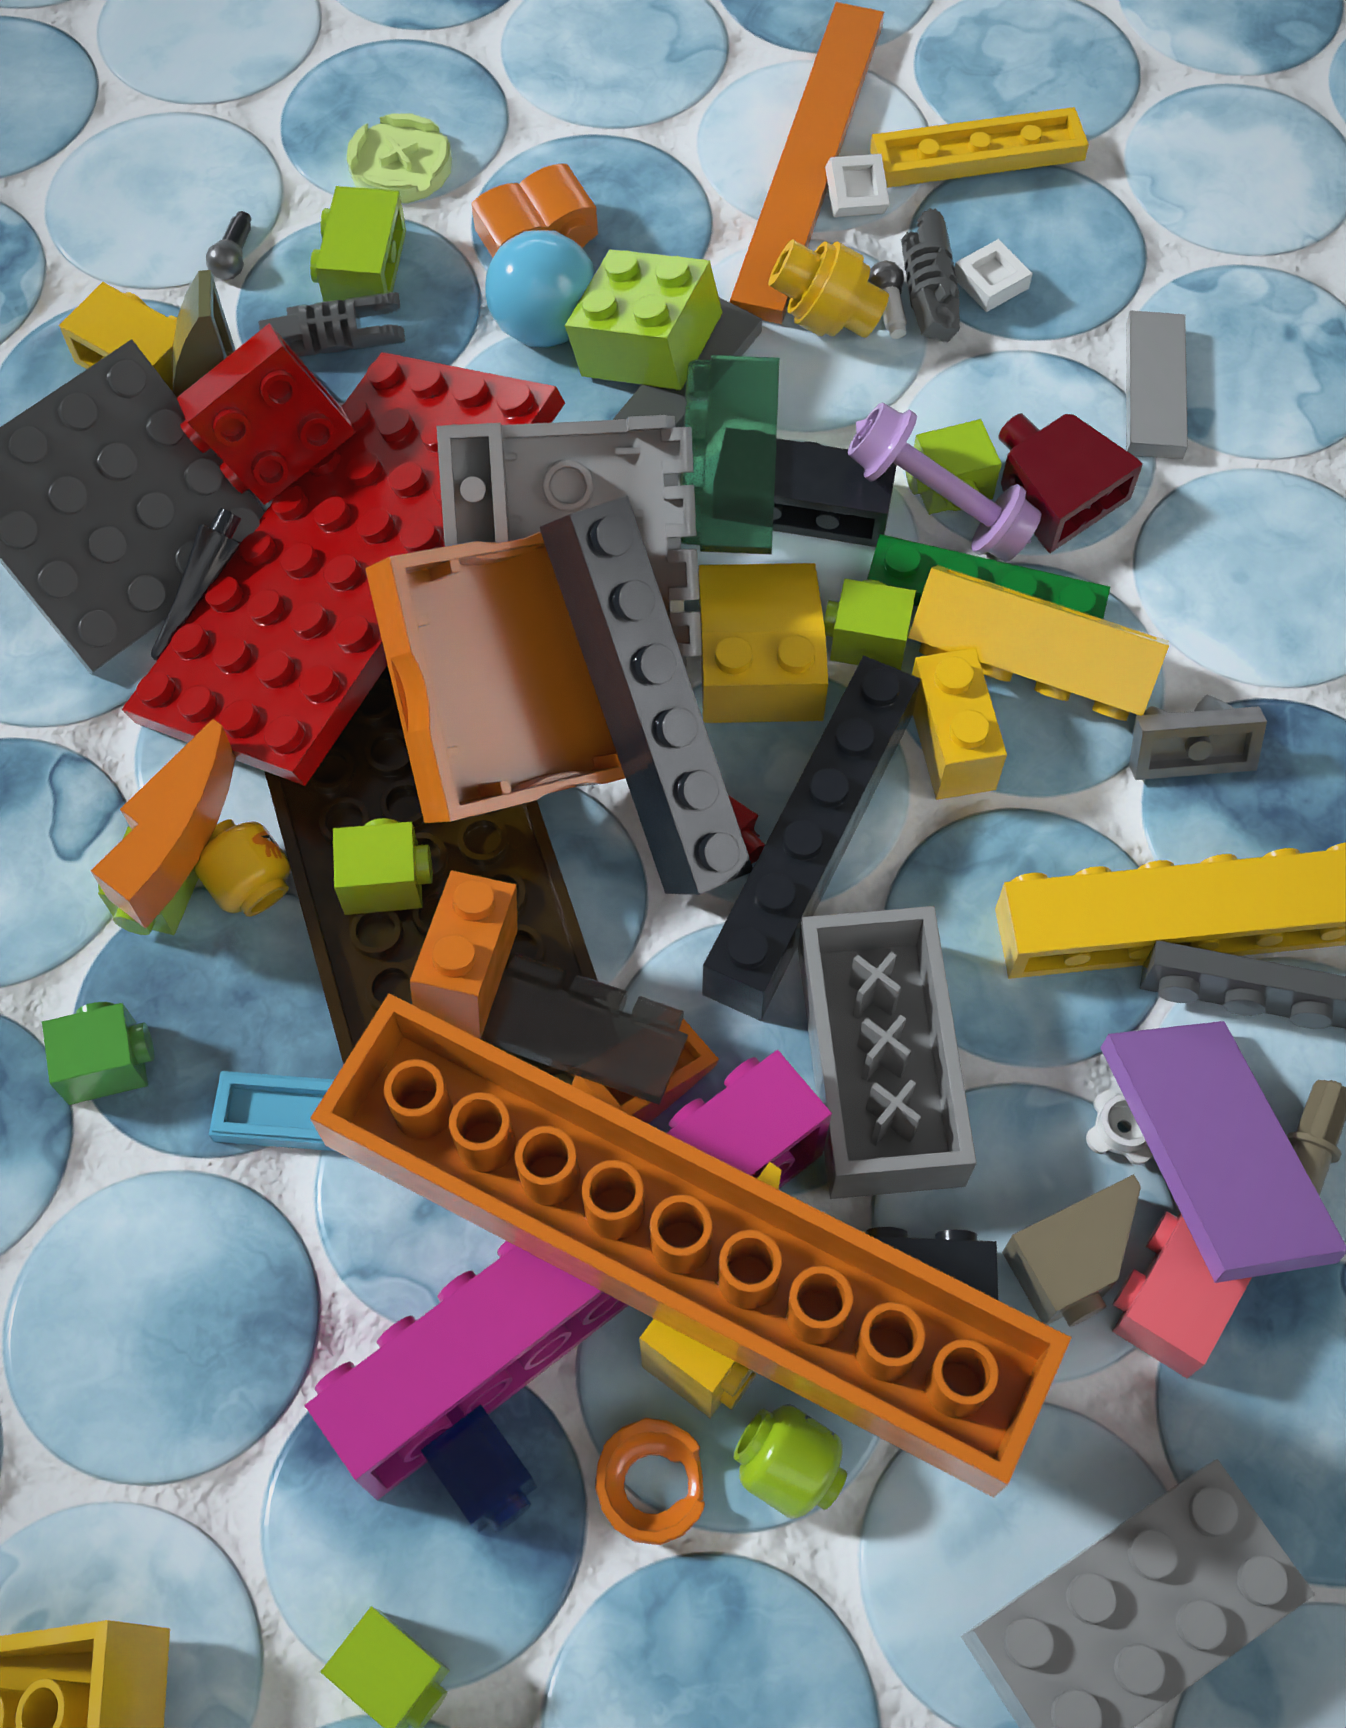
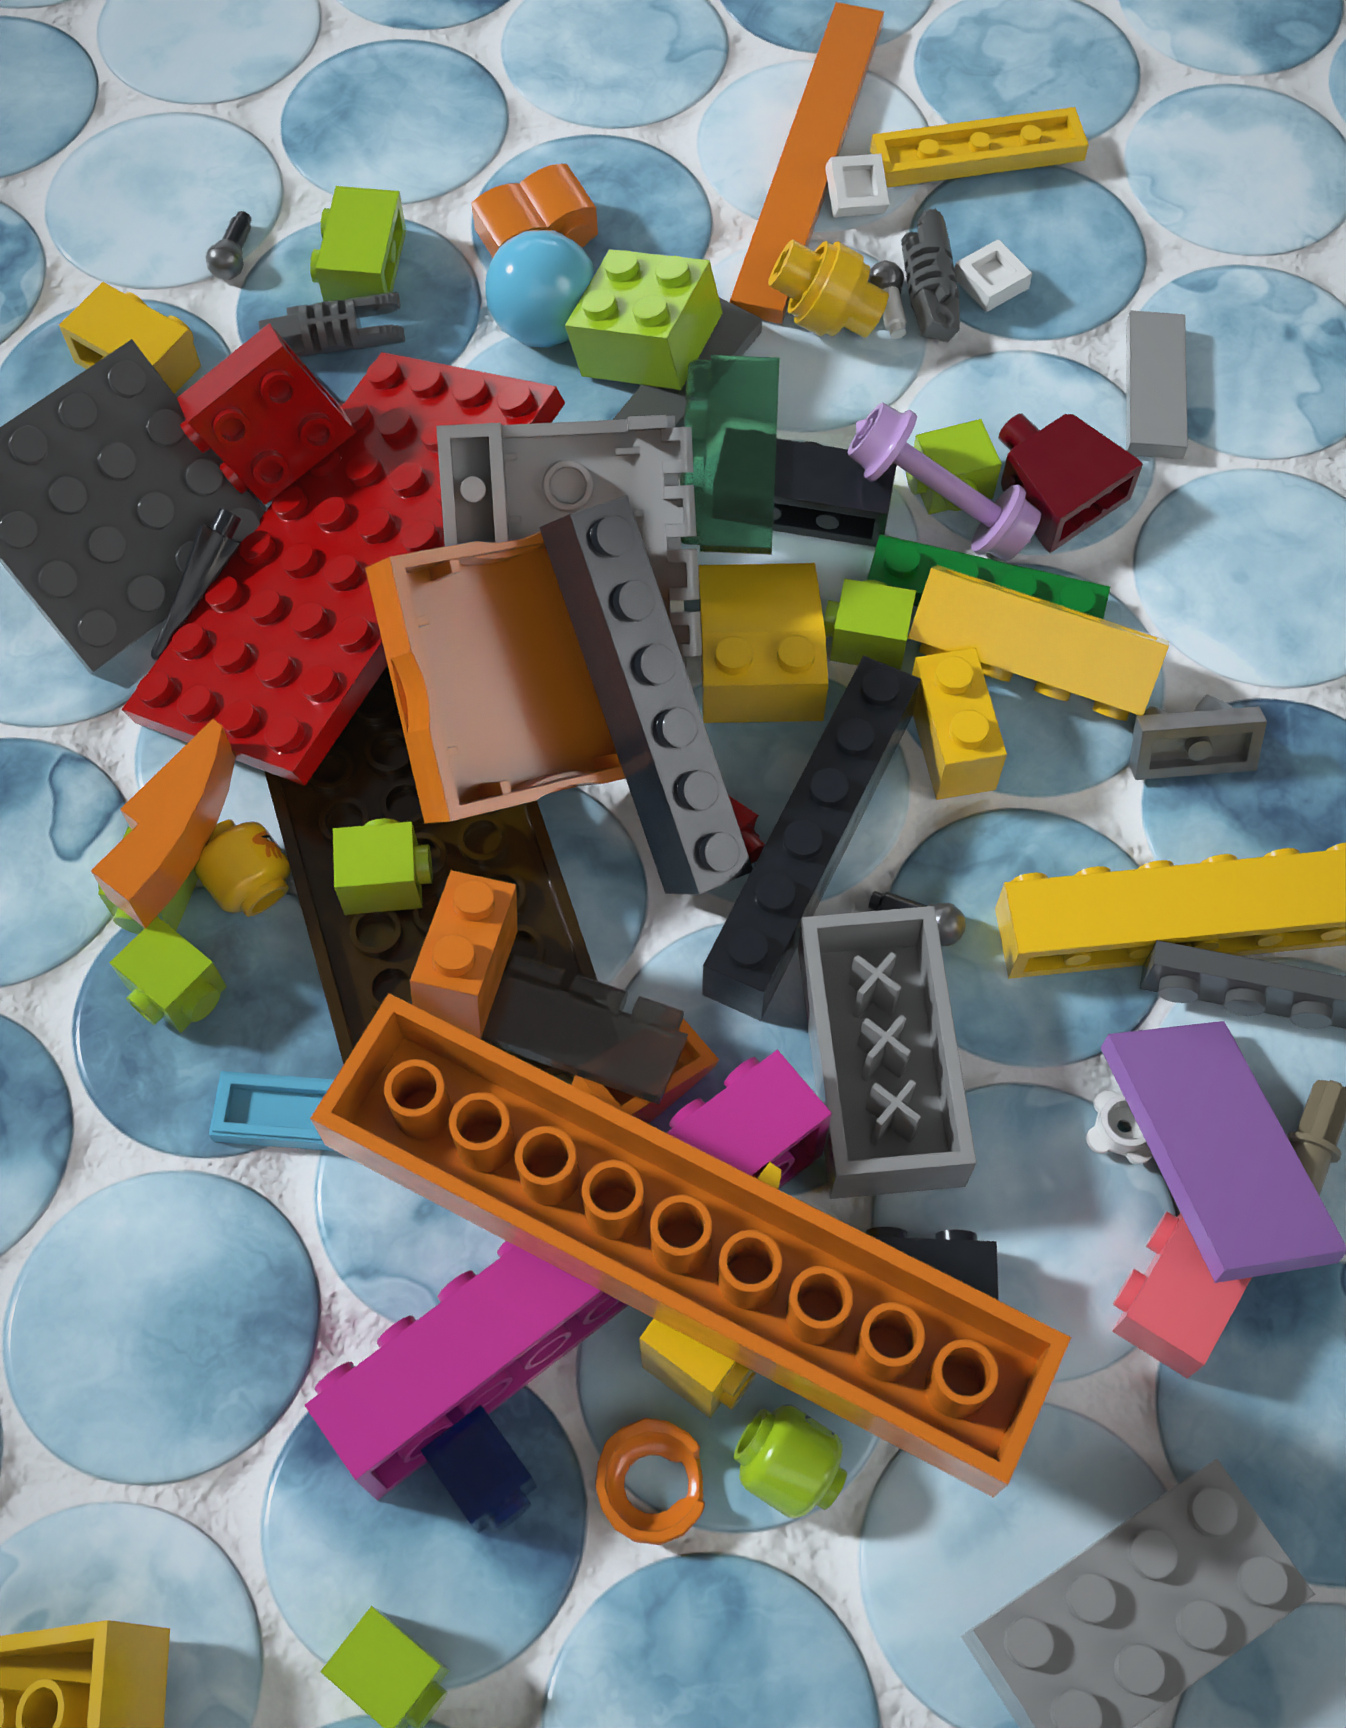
(96, 1052): bright green brick -> none
(168, 977): none -> lime brick
(200, 333): olive slope -> none
(400, 155): yellowish green tile -> none
(949, 918): none -> piece
(1075, 1254): dark tan slope -> none

